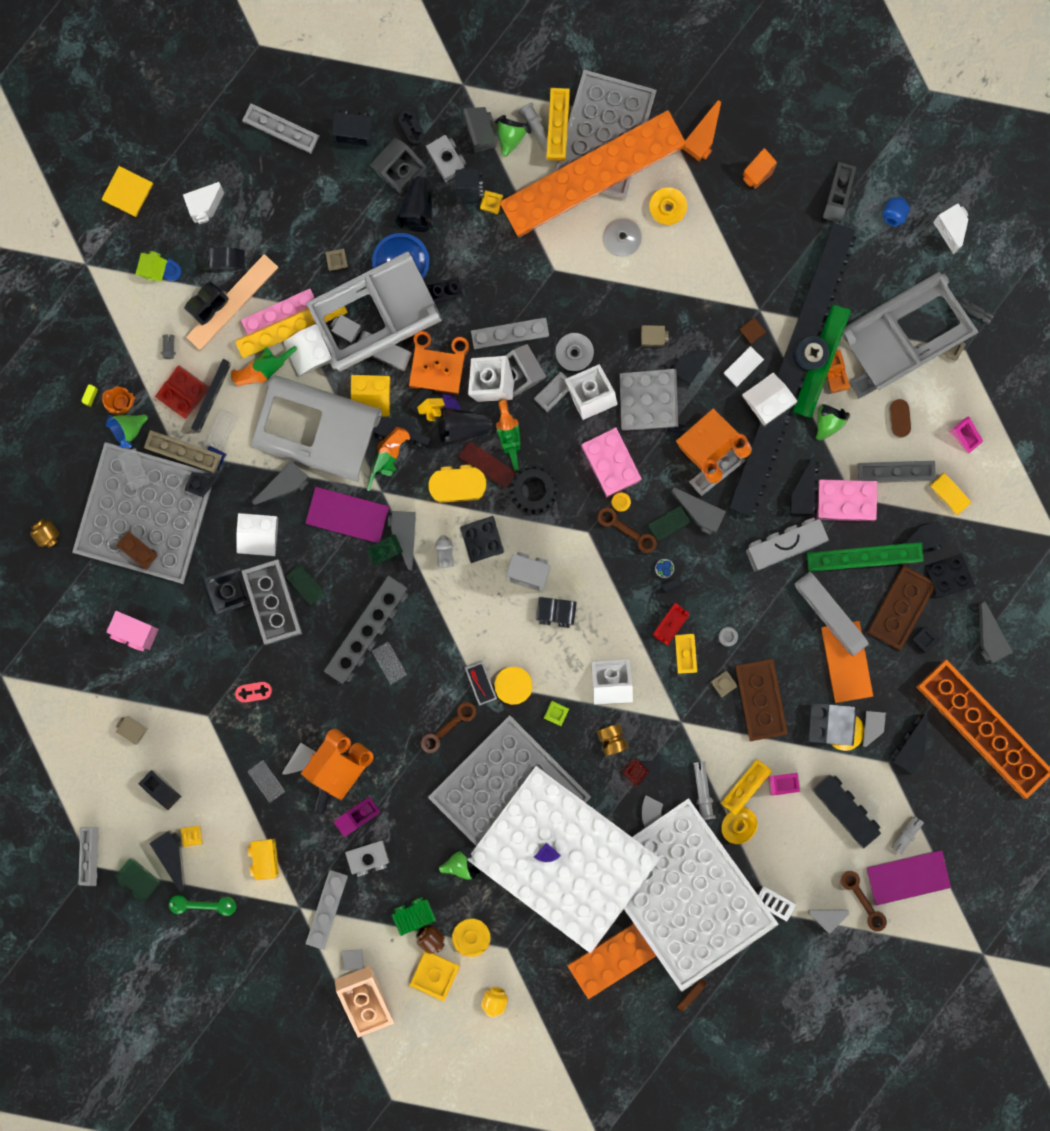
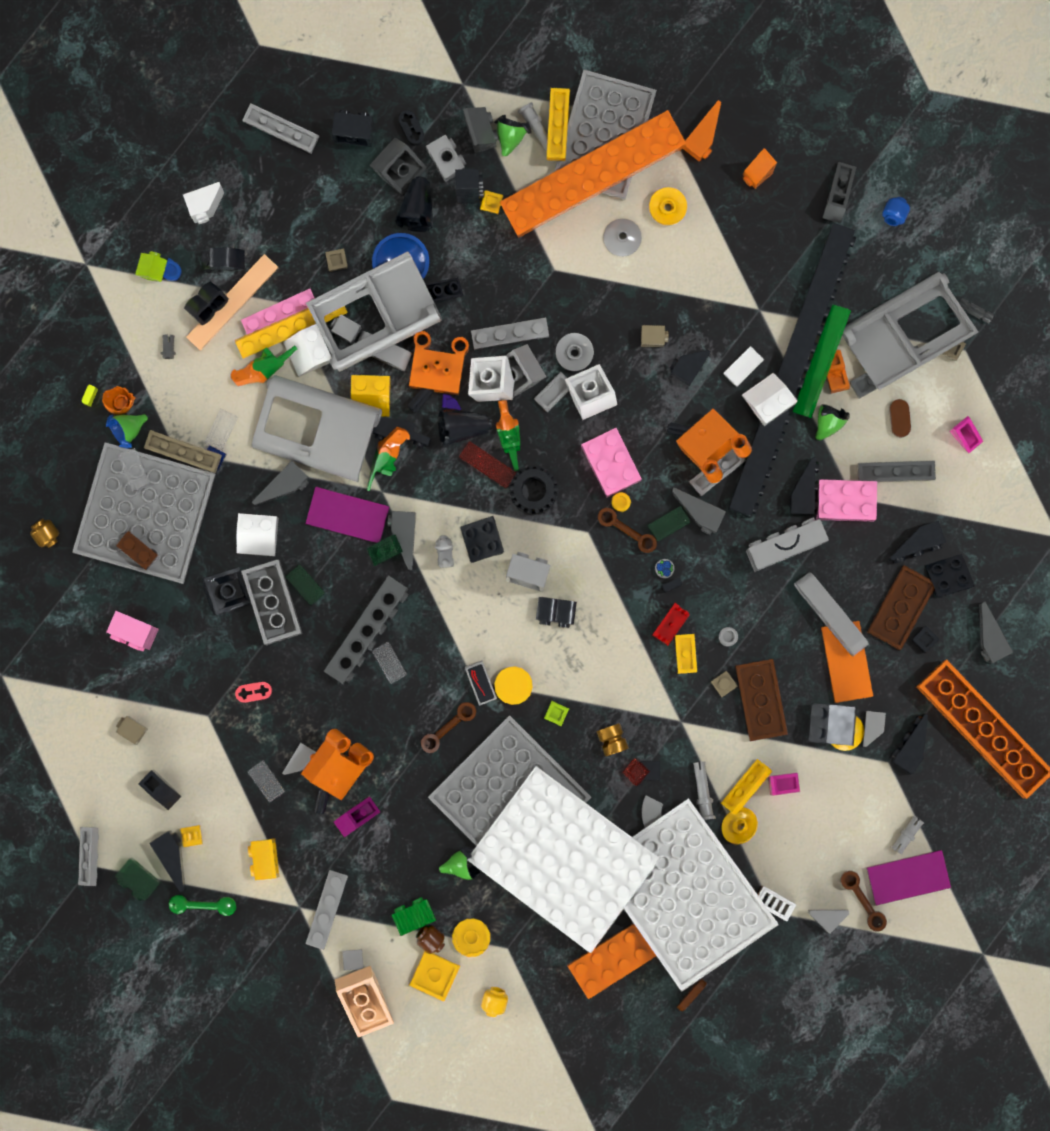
(127, 191): yellow tile -> none
(182, 392): clear red slope -> none
(201, 483): black piece -> none
(211, 395): black tile -> none
(355, 858): light grey brick -> none
(431, 408): yellow tile -> none
(457, 484): yellow brick -> none
(547, 854): dark purple tile -> none
(612, 681): white slope -> none
(648, 400): light grey plate -> none
(752, 331): reddish brown tile -> none
(804, 354): black wheel -> none
(846, 811): black brick -> none
(865, 557): green tile -> none
(950, 493): yellow slope -> none
(952, 226): white slope -> none

